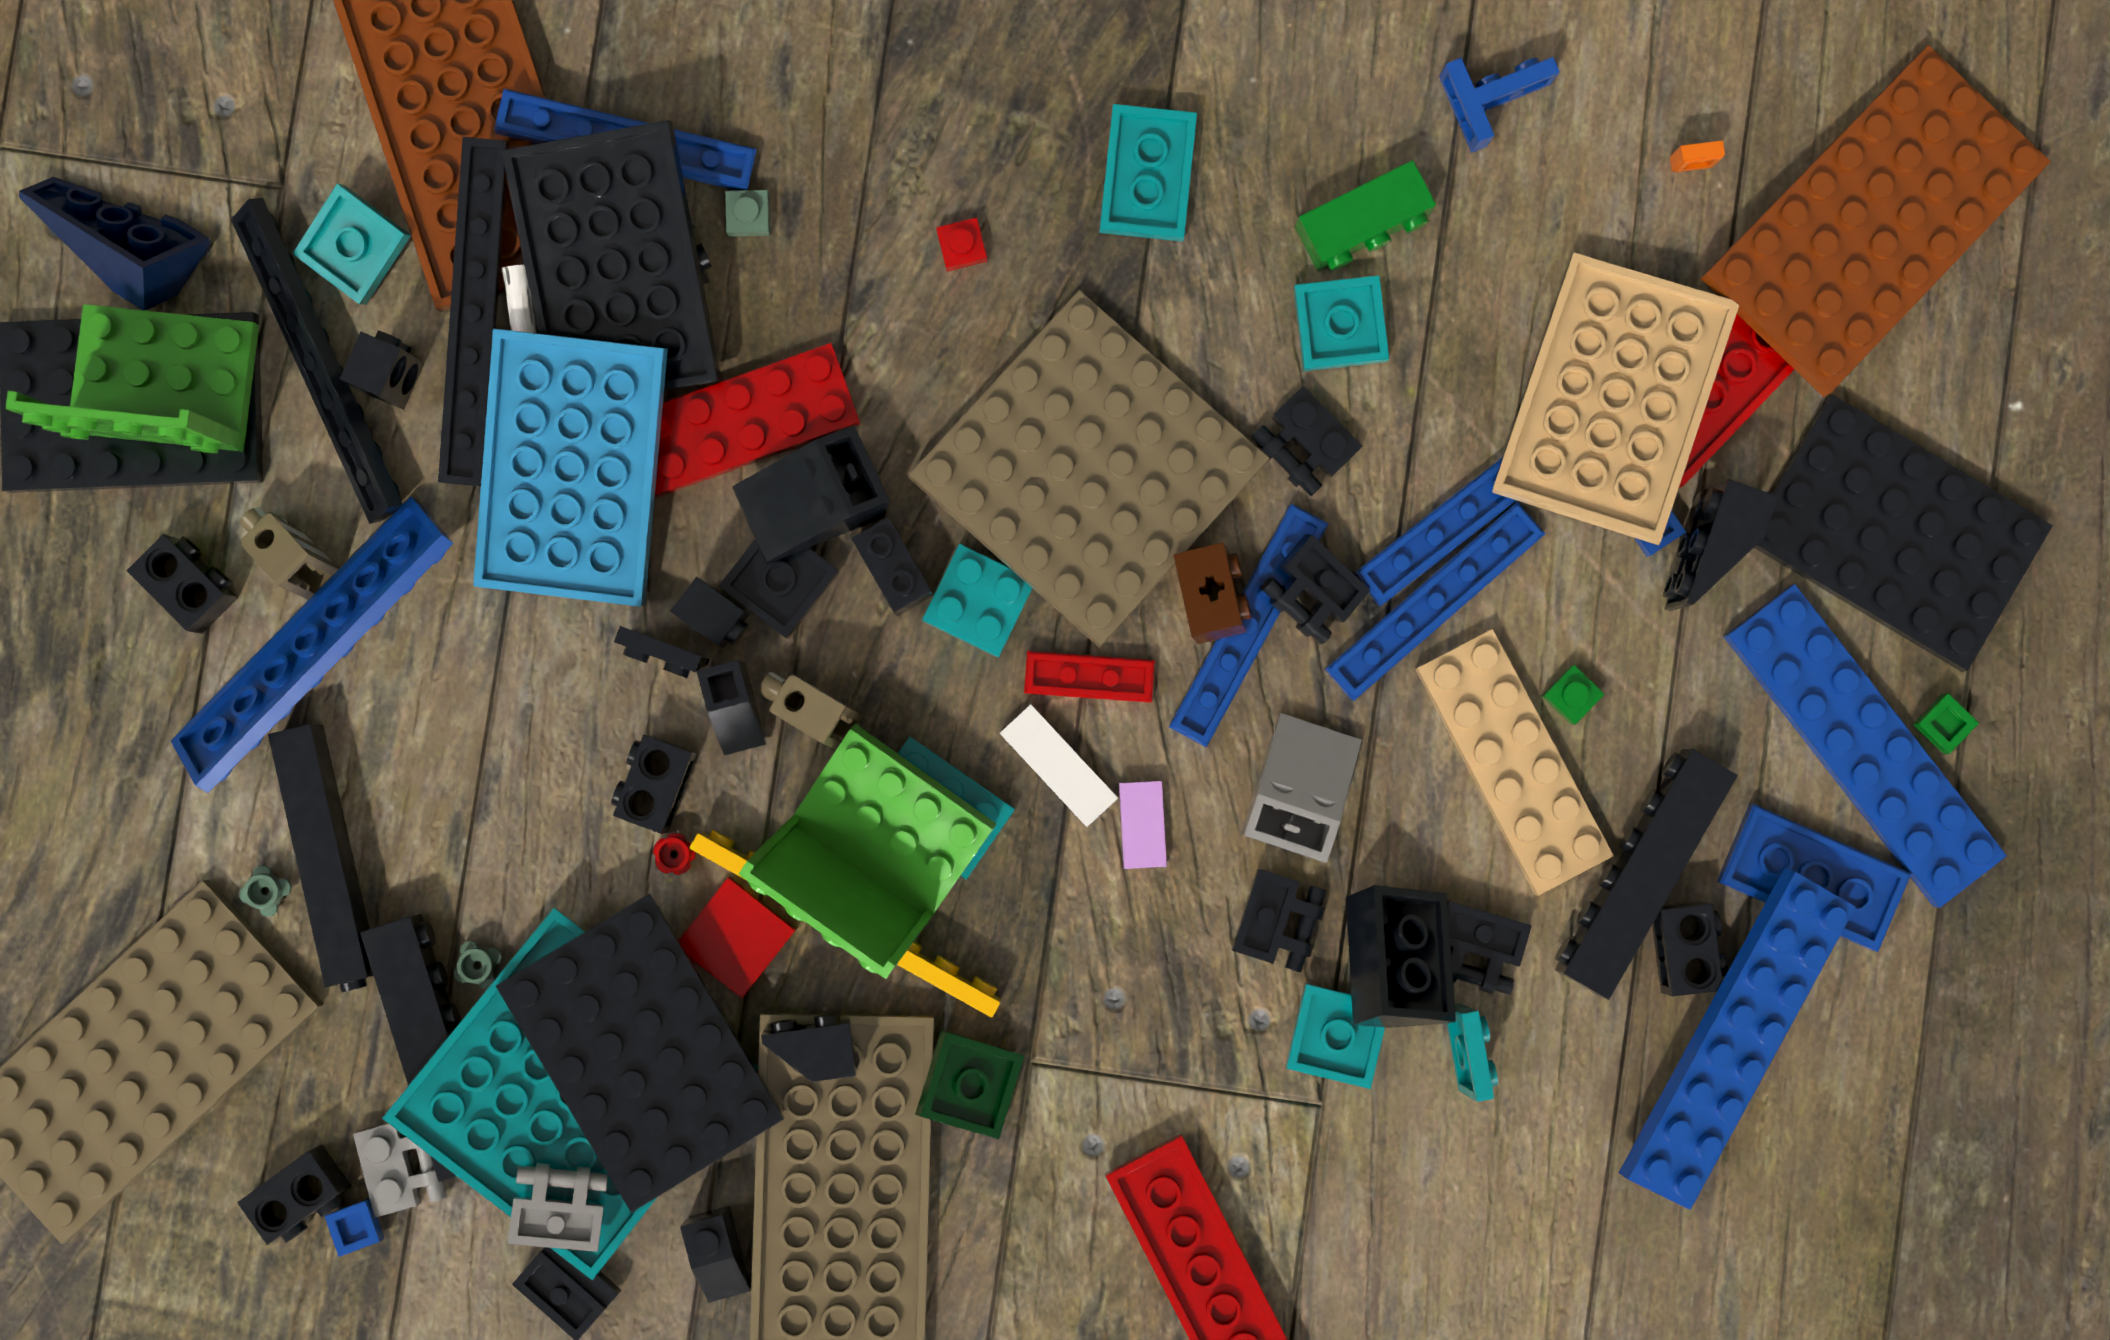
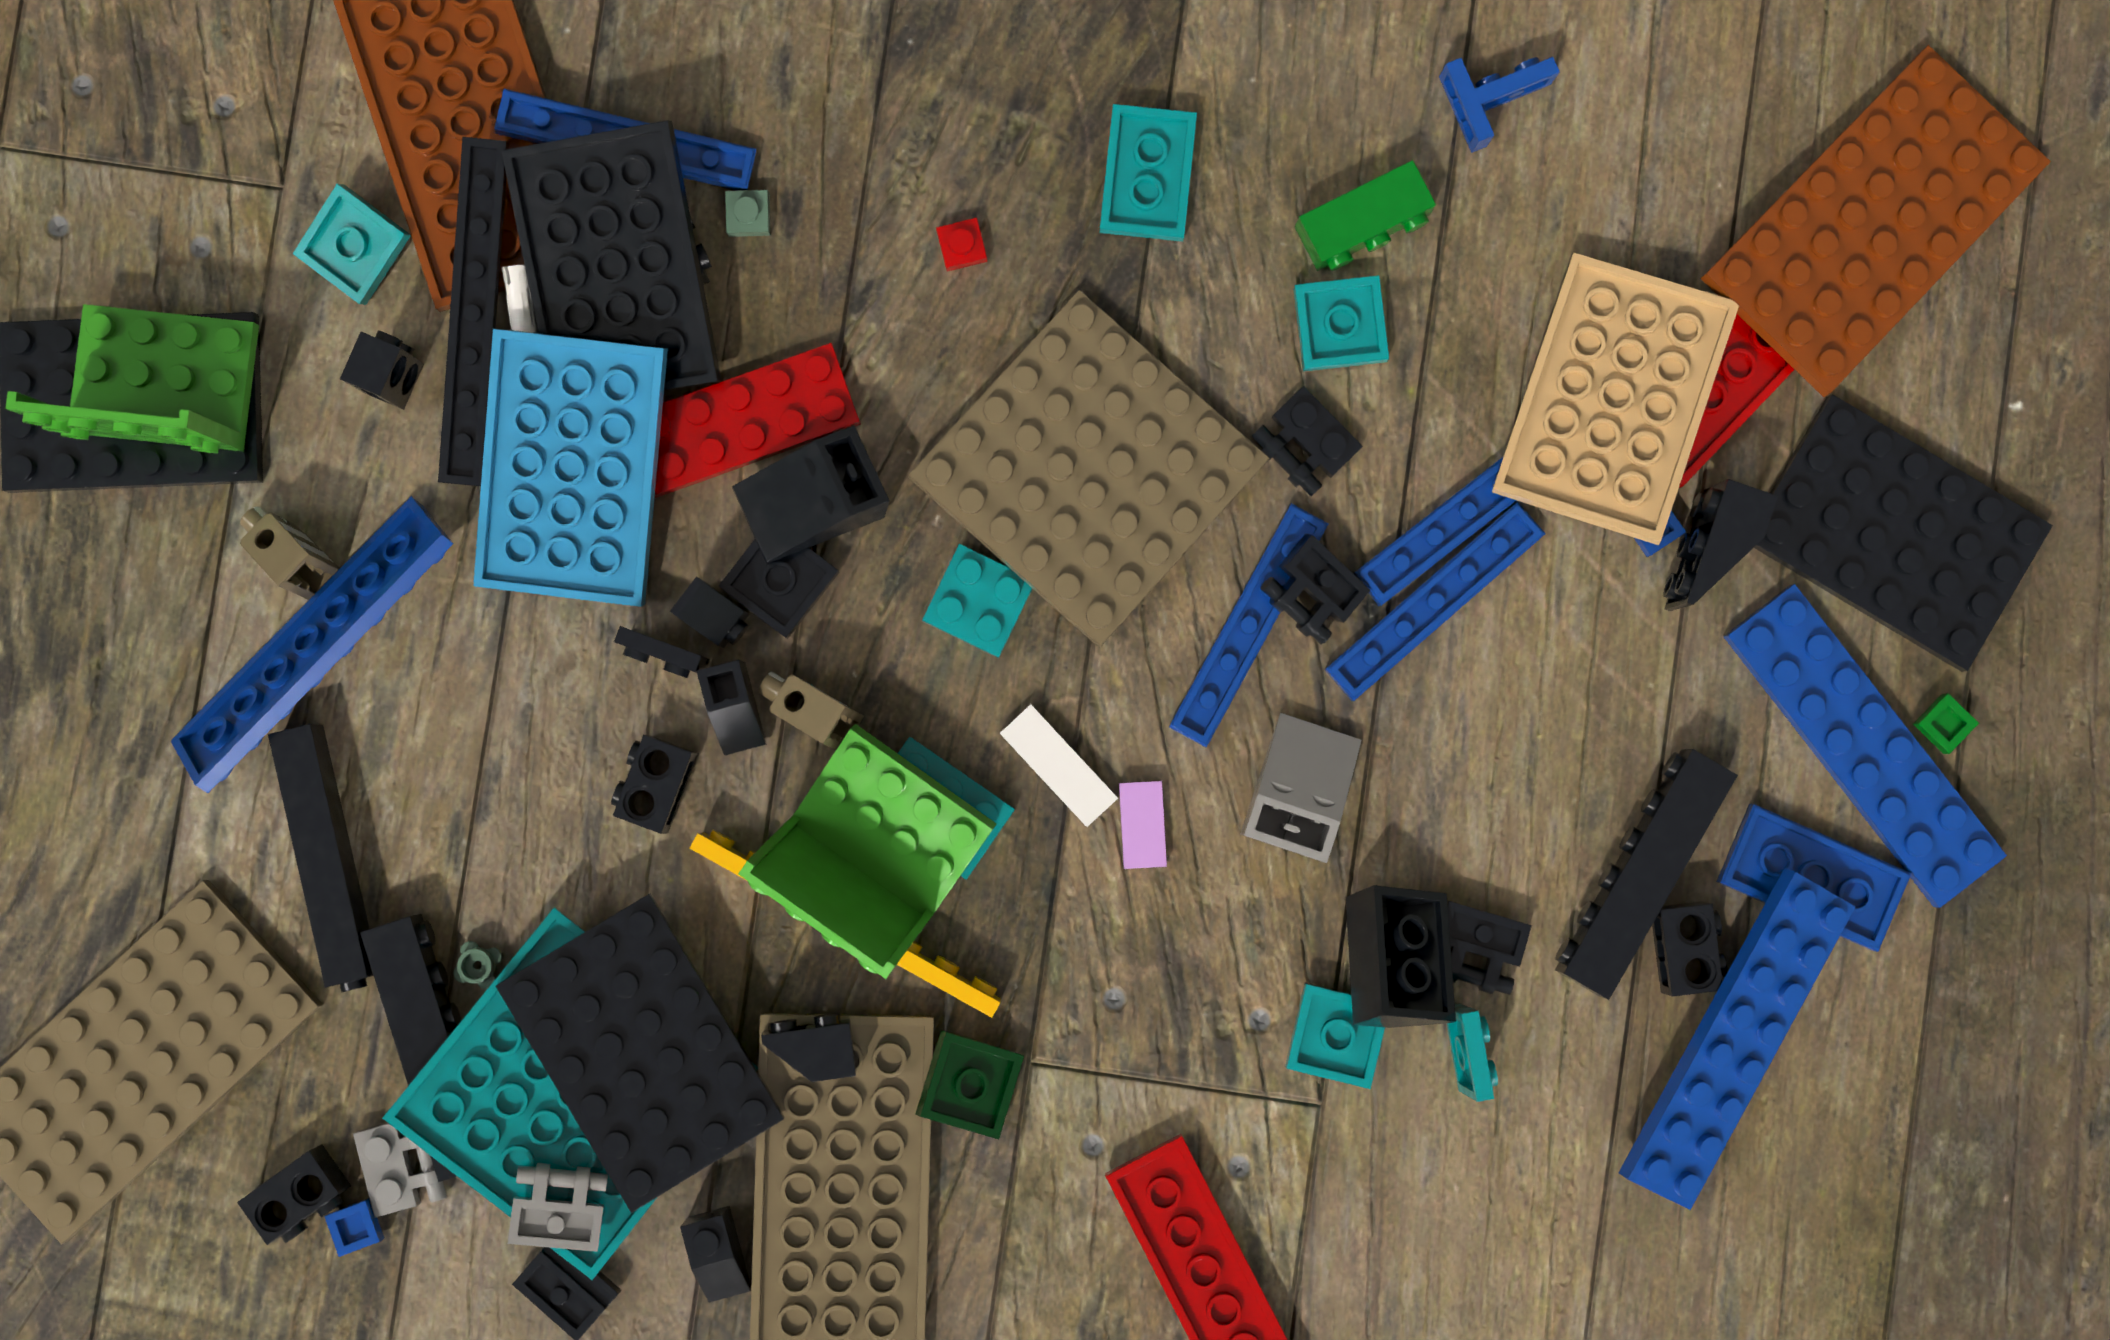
(129, 251): dark blue wedge -> none
(178, 590): black brick -> none
(253, 895): sand green plate -> none
(316, 360): black plate -> none
(663, 858): red plate -> none
(736, 937): red tile -> none
(892, 566): black brick -> none
(1089, 676): red tile -> none
(1196, 574): reddish brown brick -> none
(1267, 915): black plate -> none
(1514, 762): tan plate -> none
(1572, 695): green plate -> none
(1697, 156): orange tile -> none

